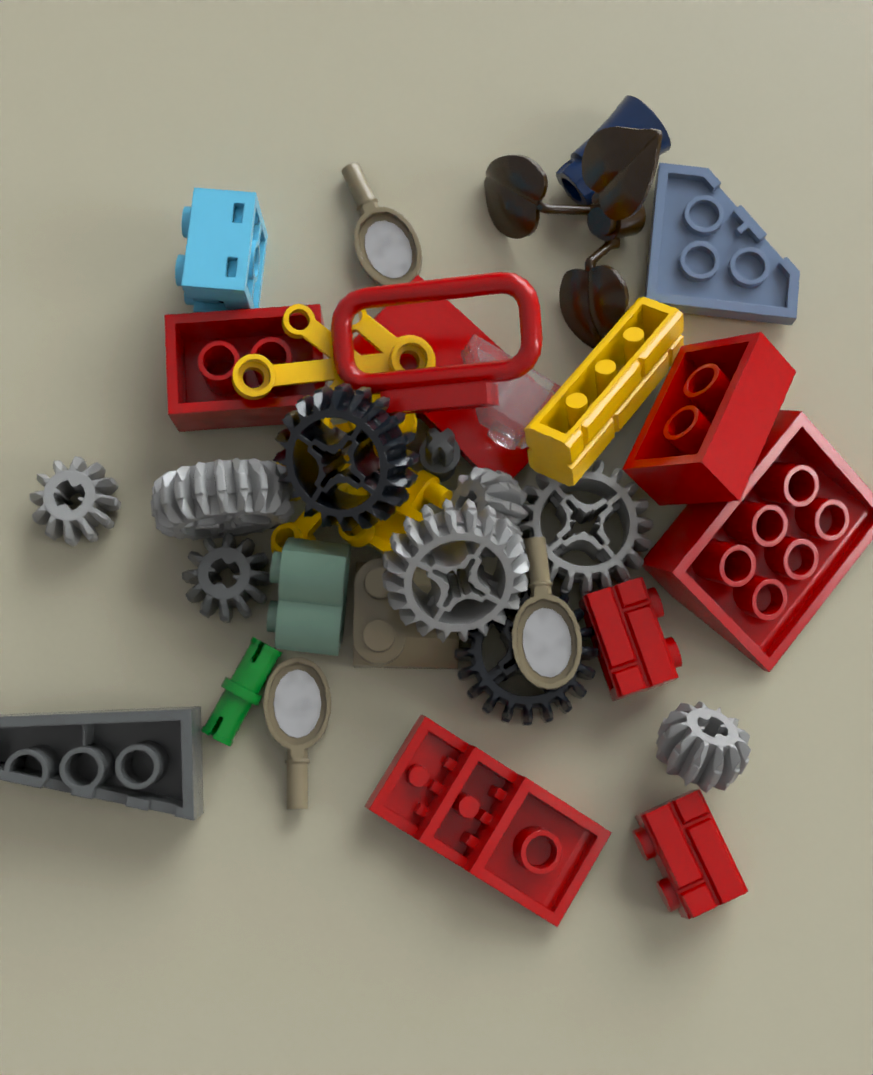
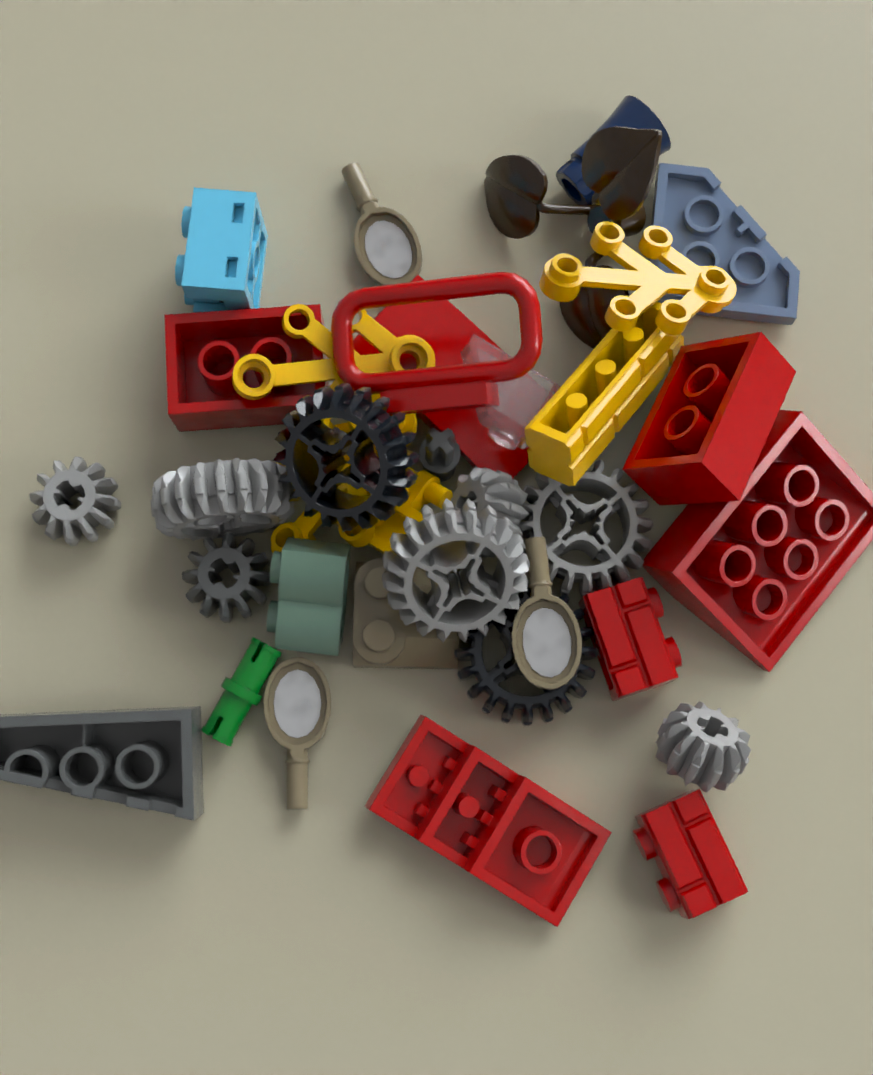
(704, 287): none -> yellow plant

